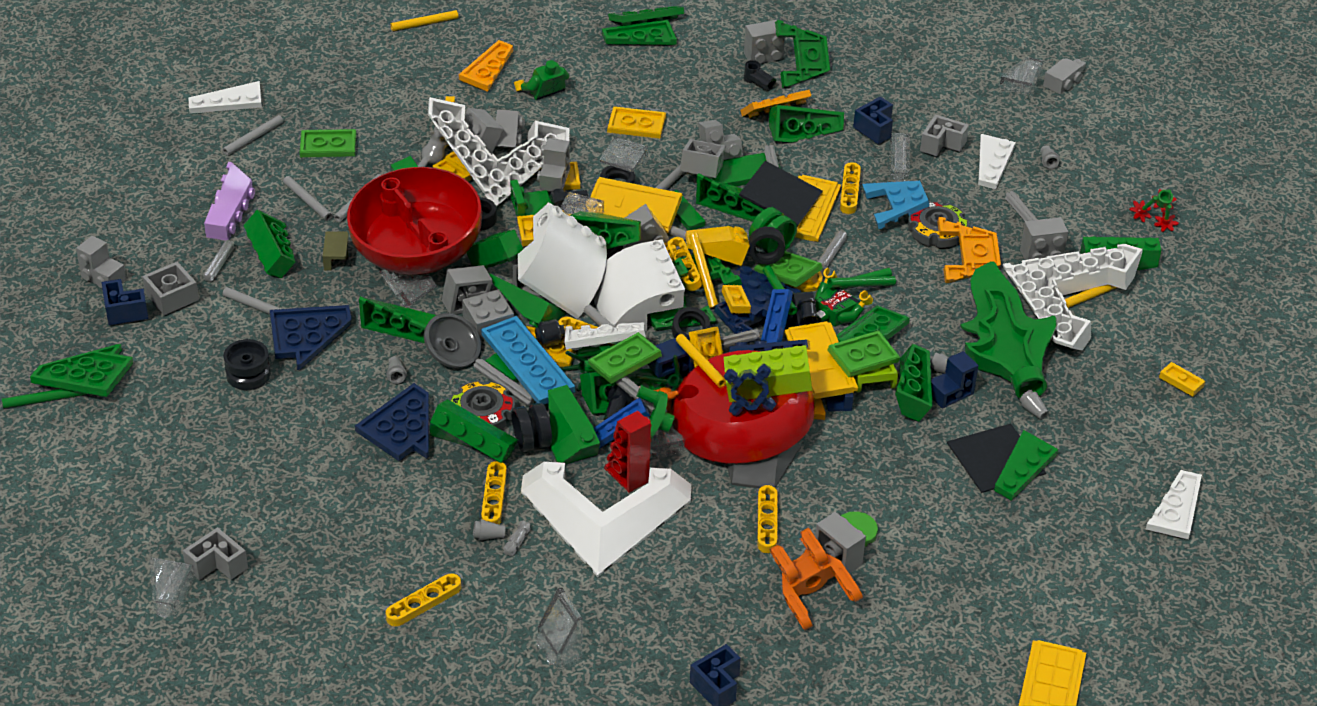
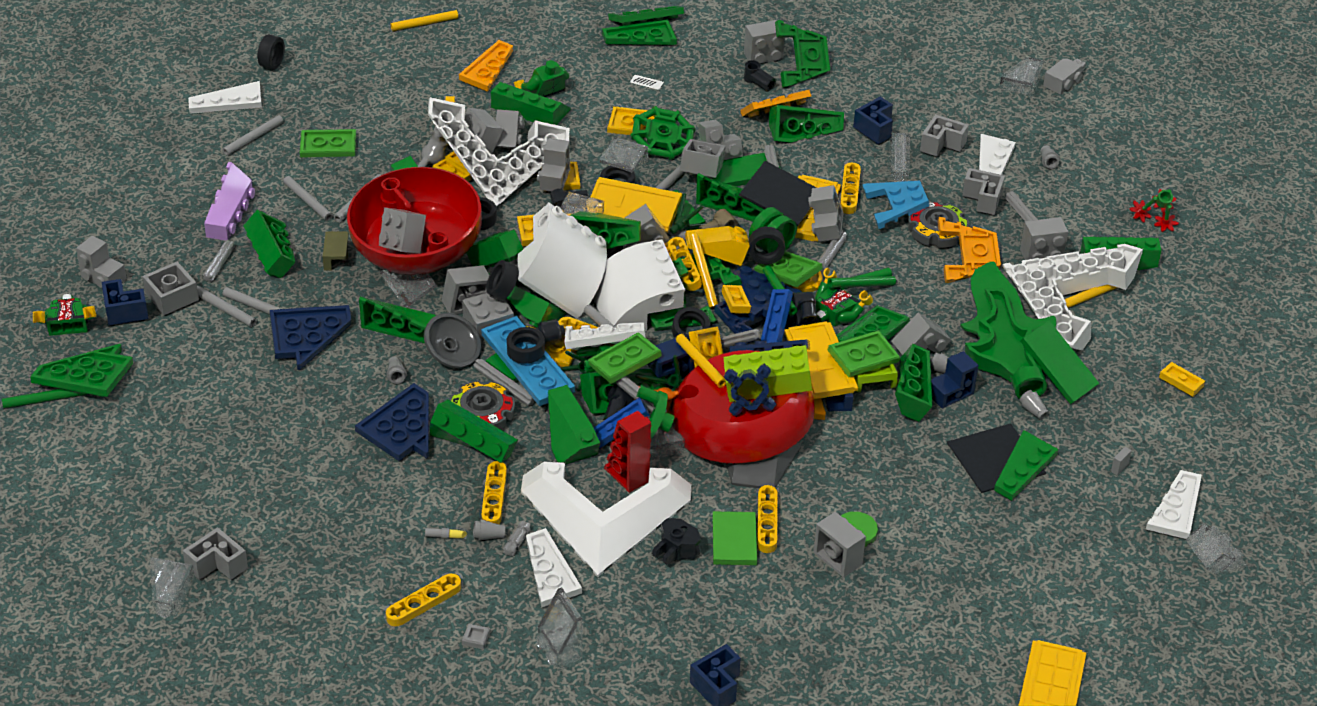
(65, 316): none -> torso
(226, 307): none -> light grey piece
(247, 364): black wheel -> none
(271, 51): none -> black tyre
(402, 230): none -> light grey brick
(444, 533): none -> light grey piece
(476, 636): none -> light grey tile
(502, 280): none -> black tyre
(525, 334): none -> black tyre
(527, 203): green bracket -> none
(530, 105): none -> green wedge
(531, 427): black wheel -> none
(550, 568): none -> white wing
(646, 82): none -> white sticker
(666, 121): none -> green plate
(676, 542): none -> black hinge
(683, 222): none -> dark green plant
(721, 219): none -> dark tan pin
(734, 538): none -> bright green tile
(810, 574): orange piece -> none
(827, 213): none -> light grey brick
(922, 333): none -> light grey brick
(985, 187): none -> light grey brick
(1059, 362): none -> green tile
(1121, 460): none -> light grey tile
(1216, 550): none -> clear slope

